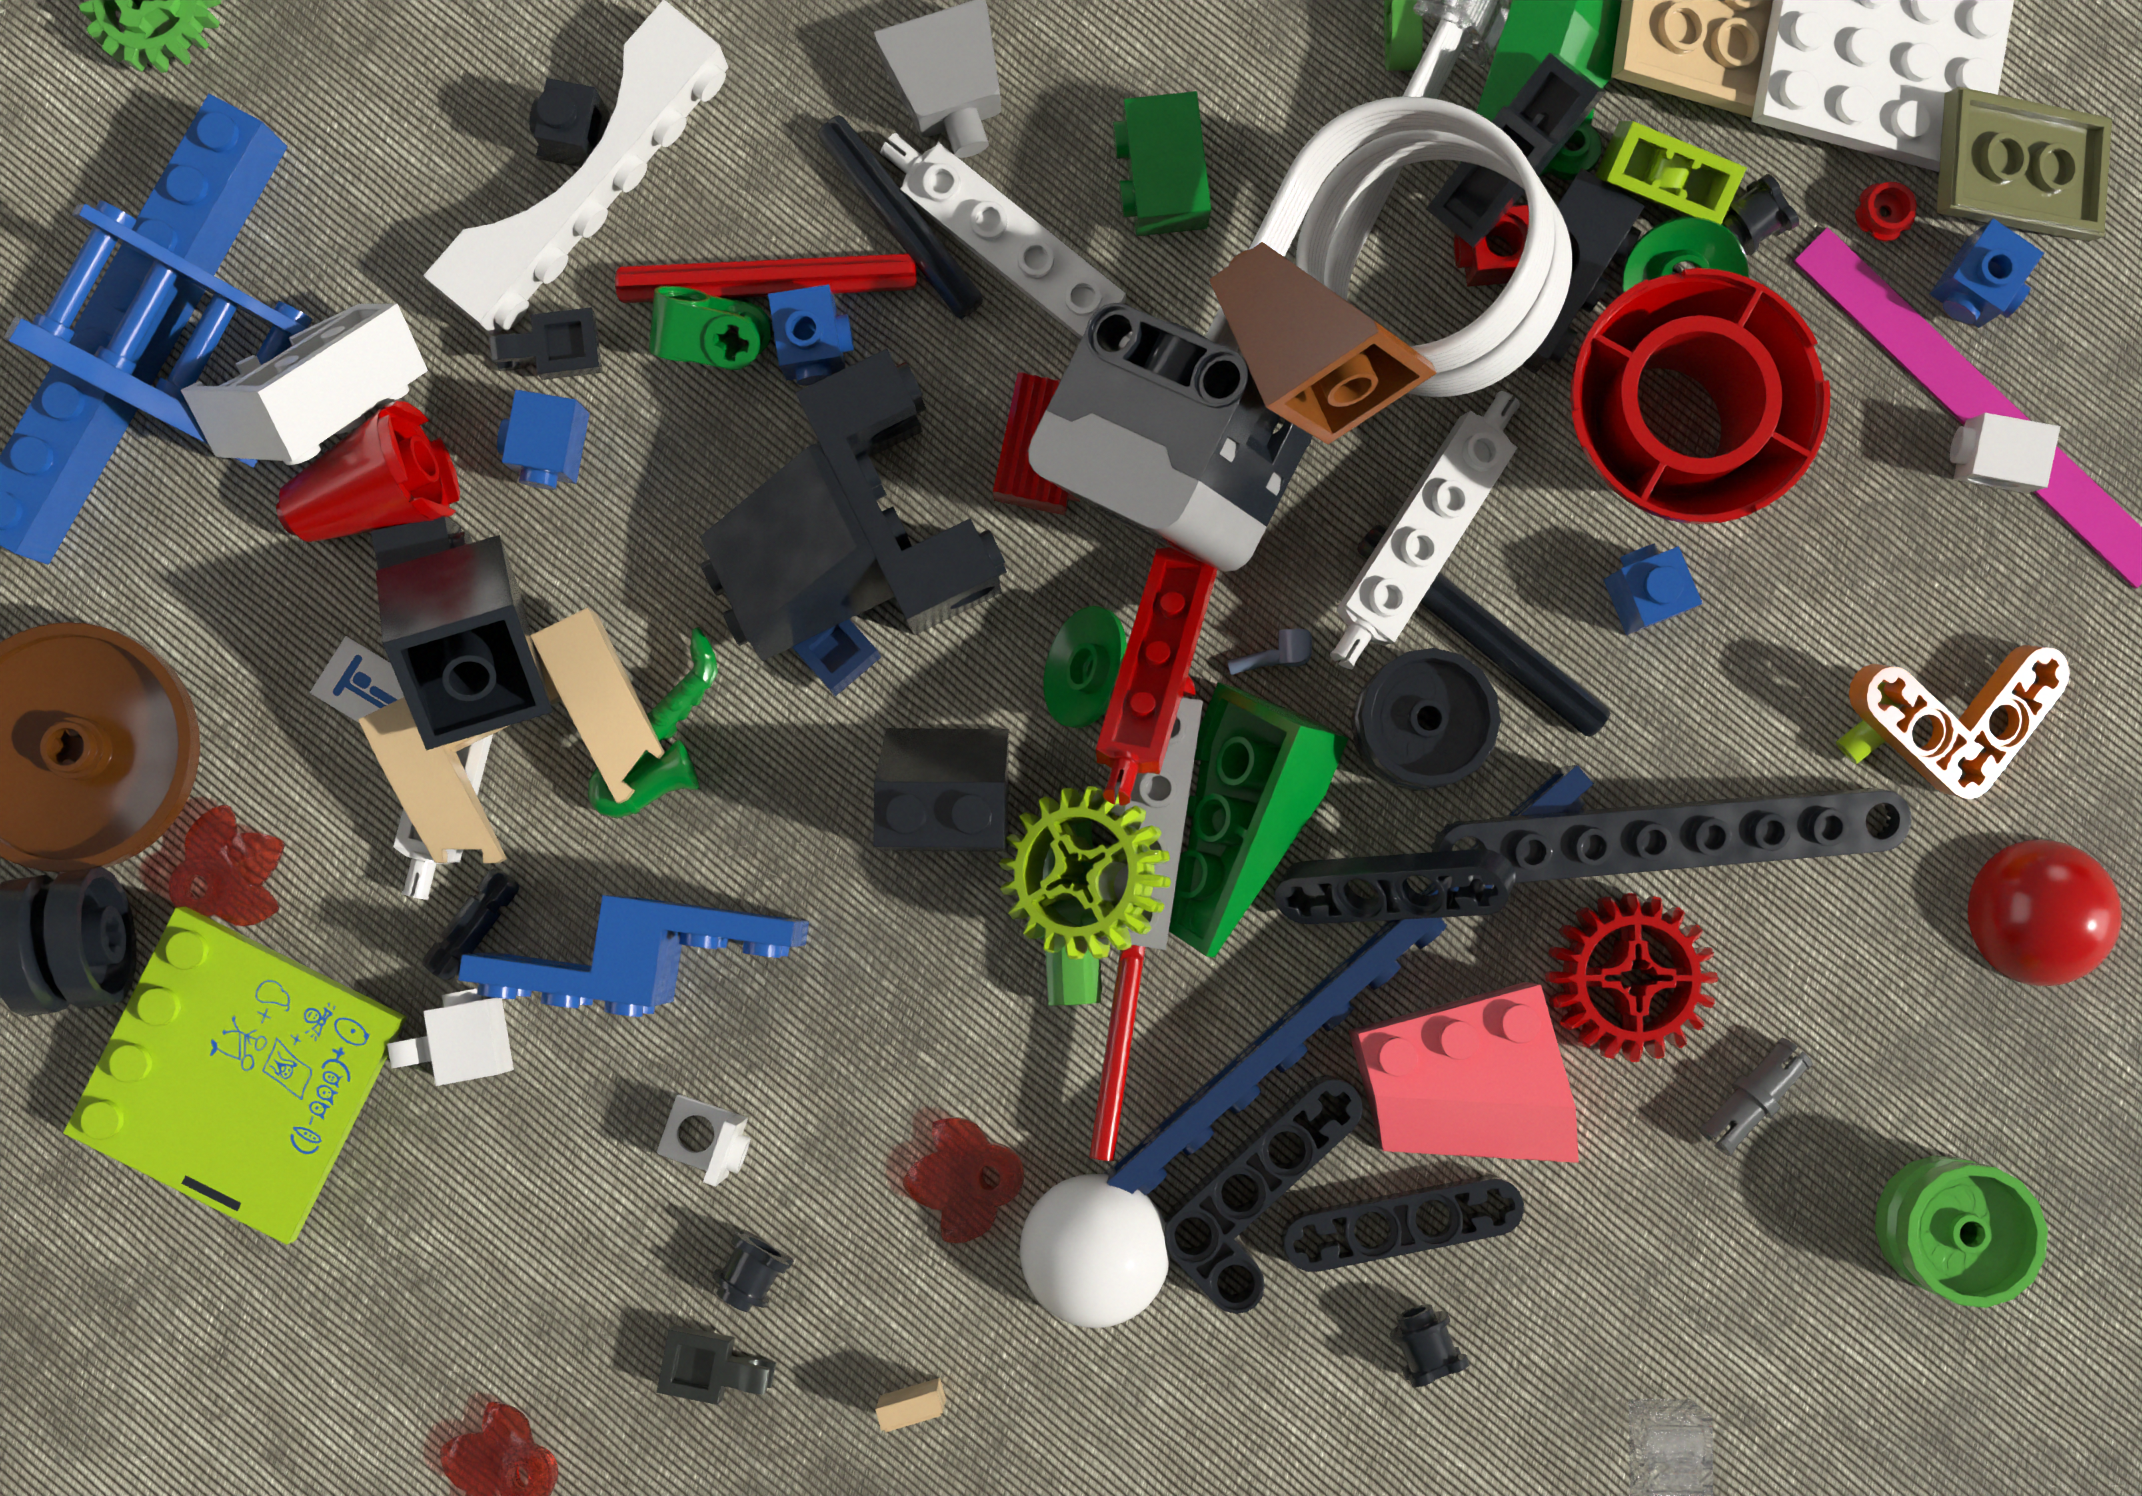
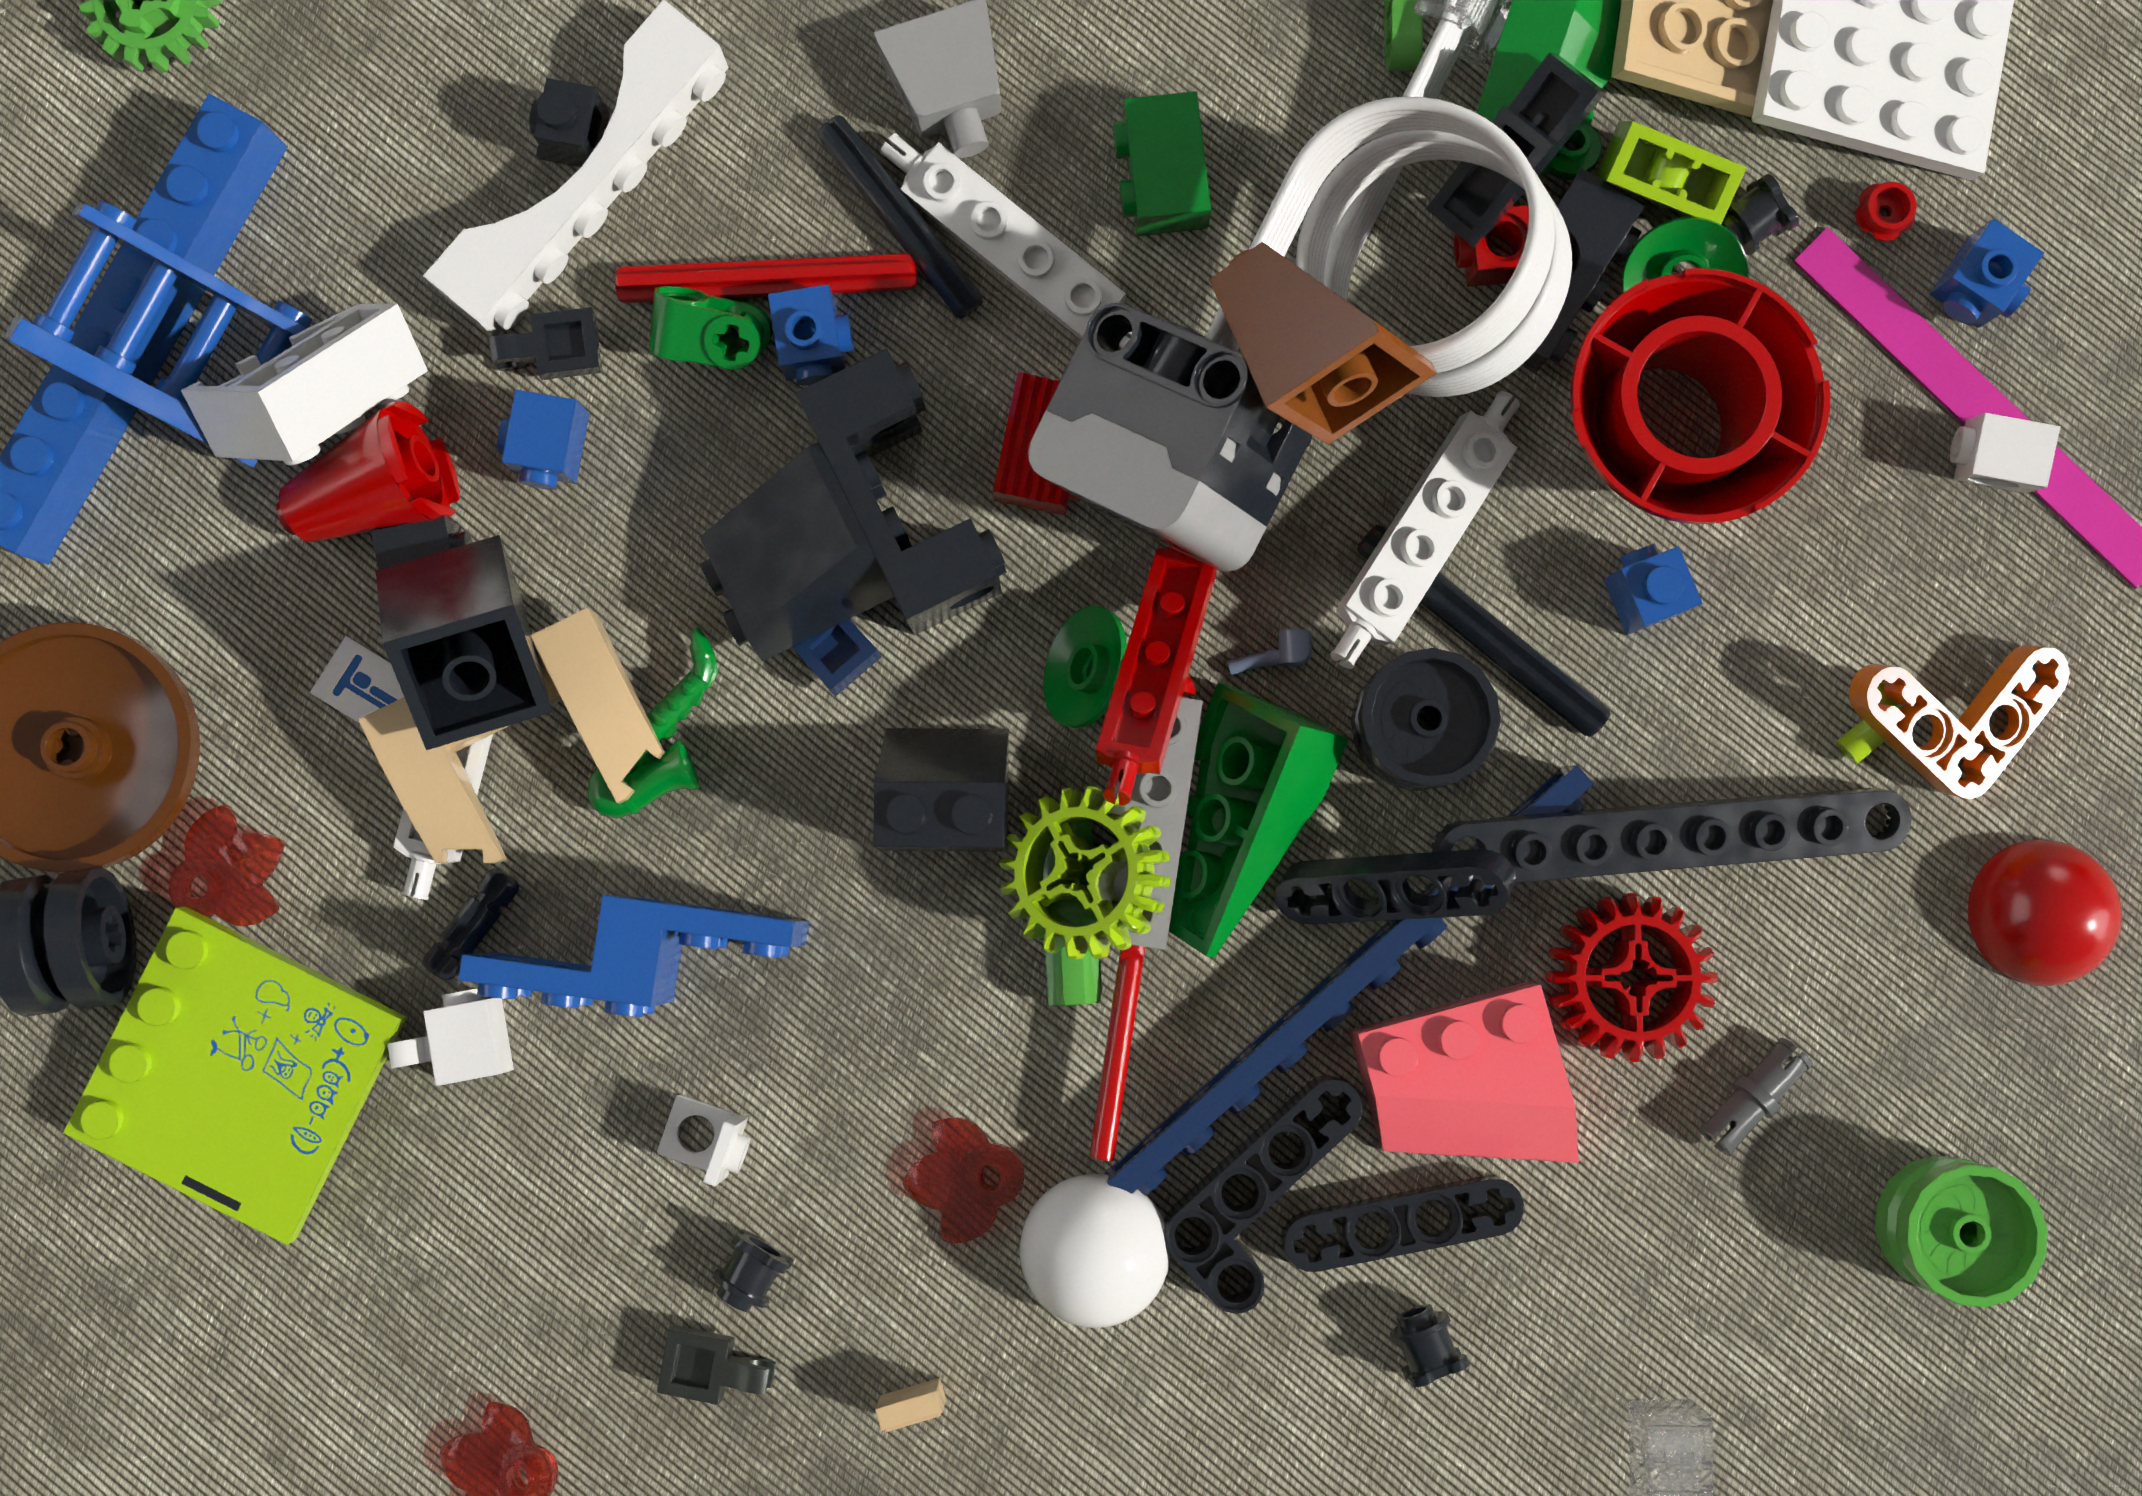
(2024, 164): olive tile -> none

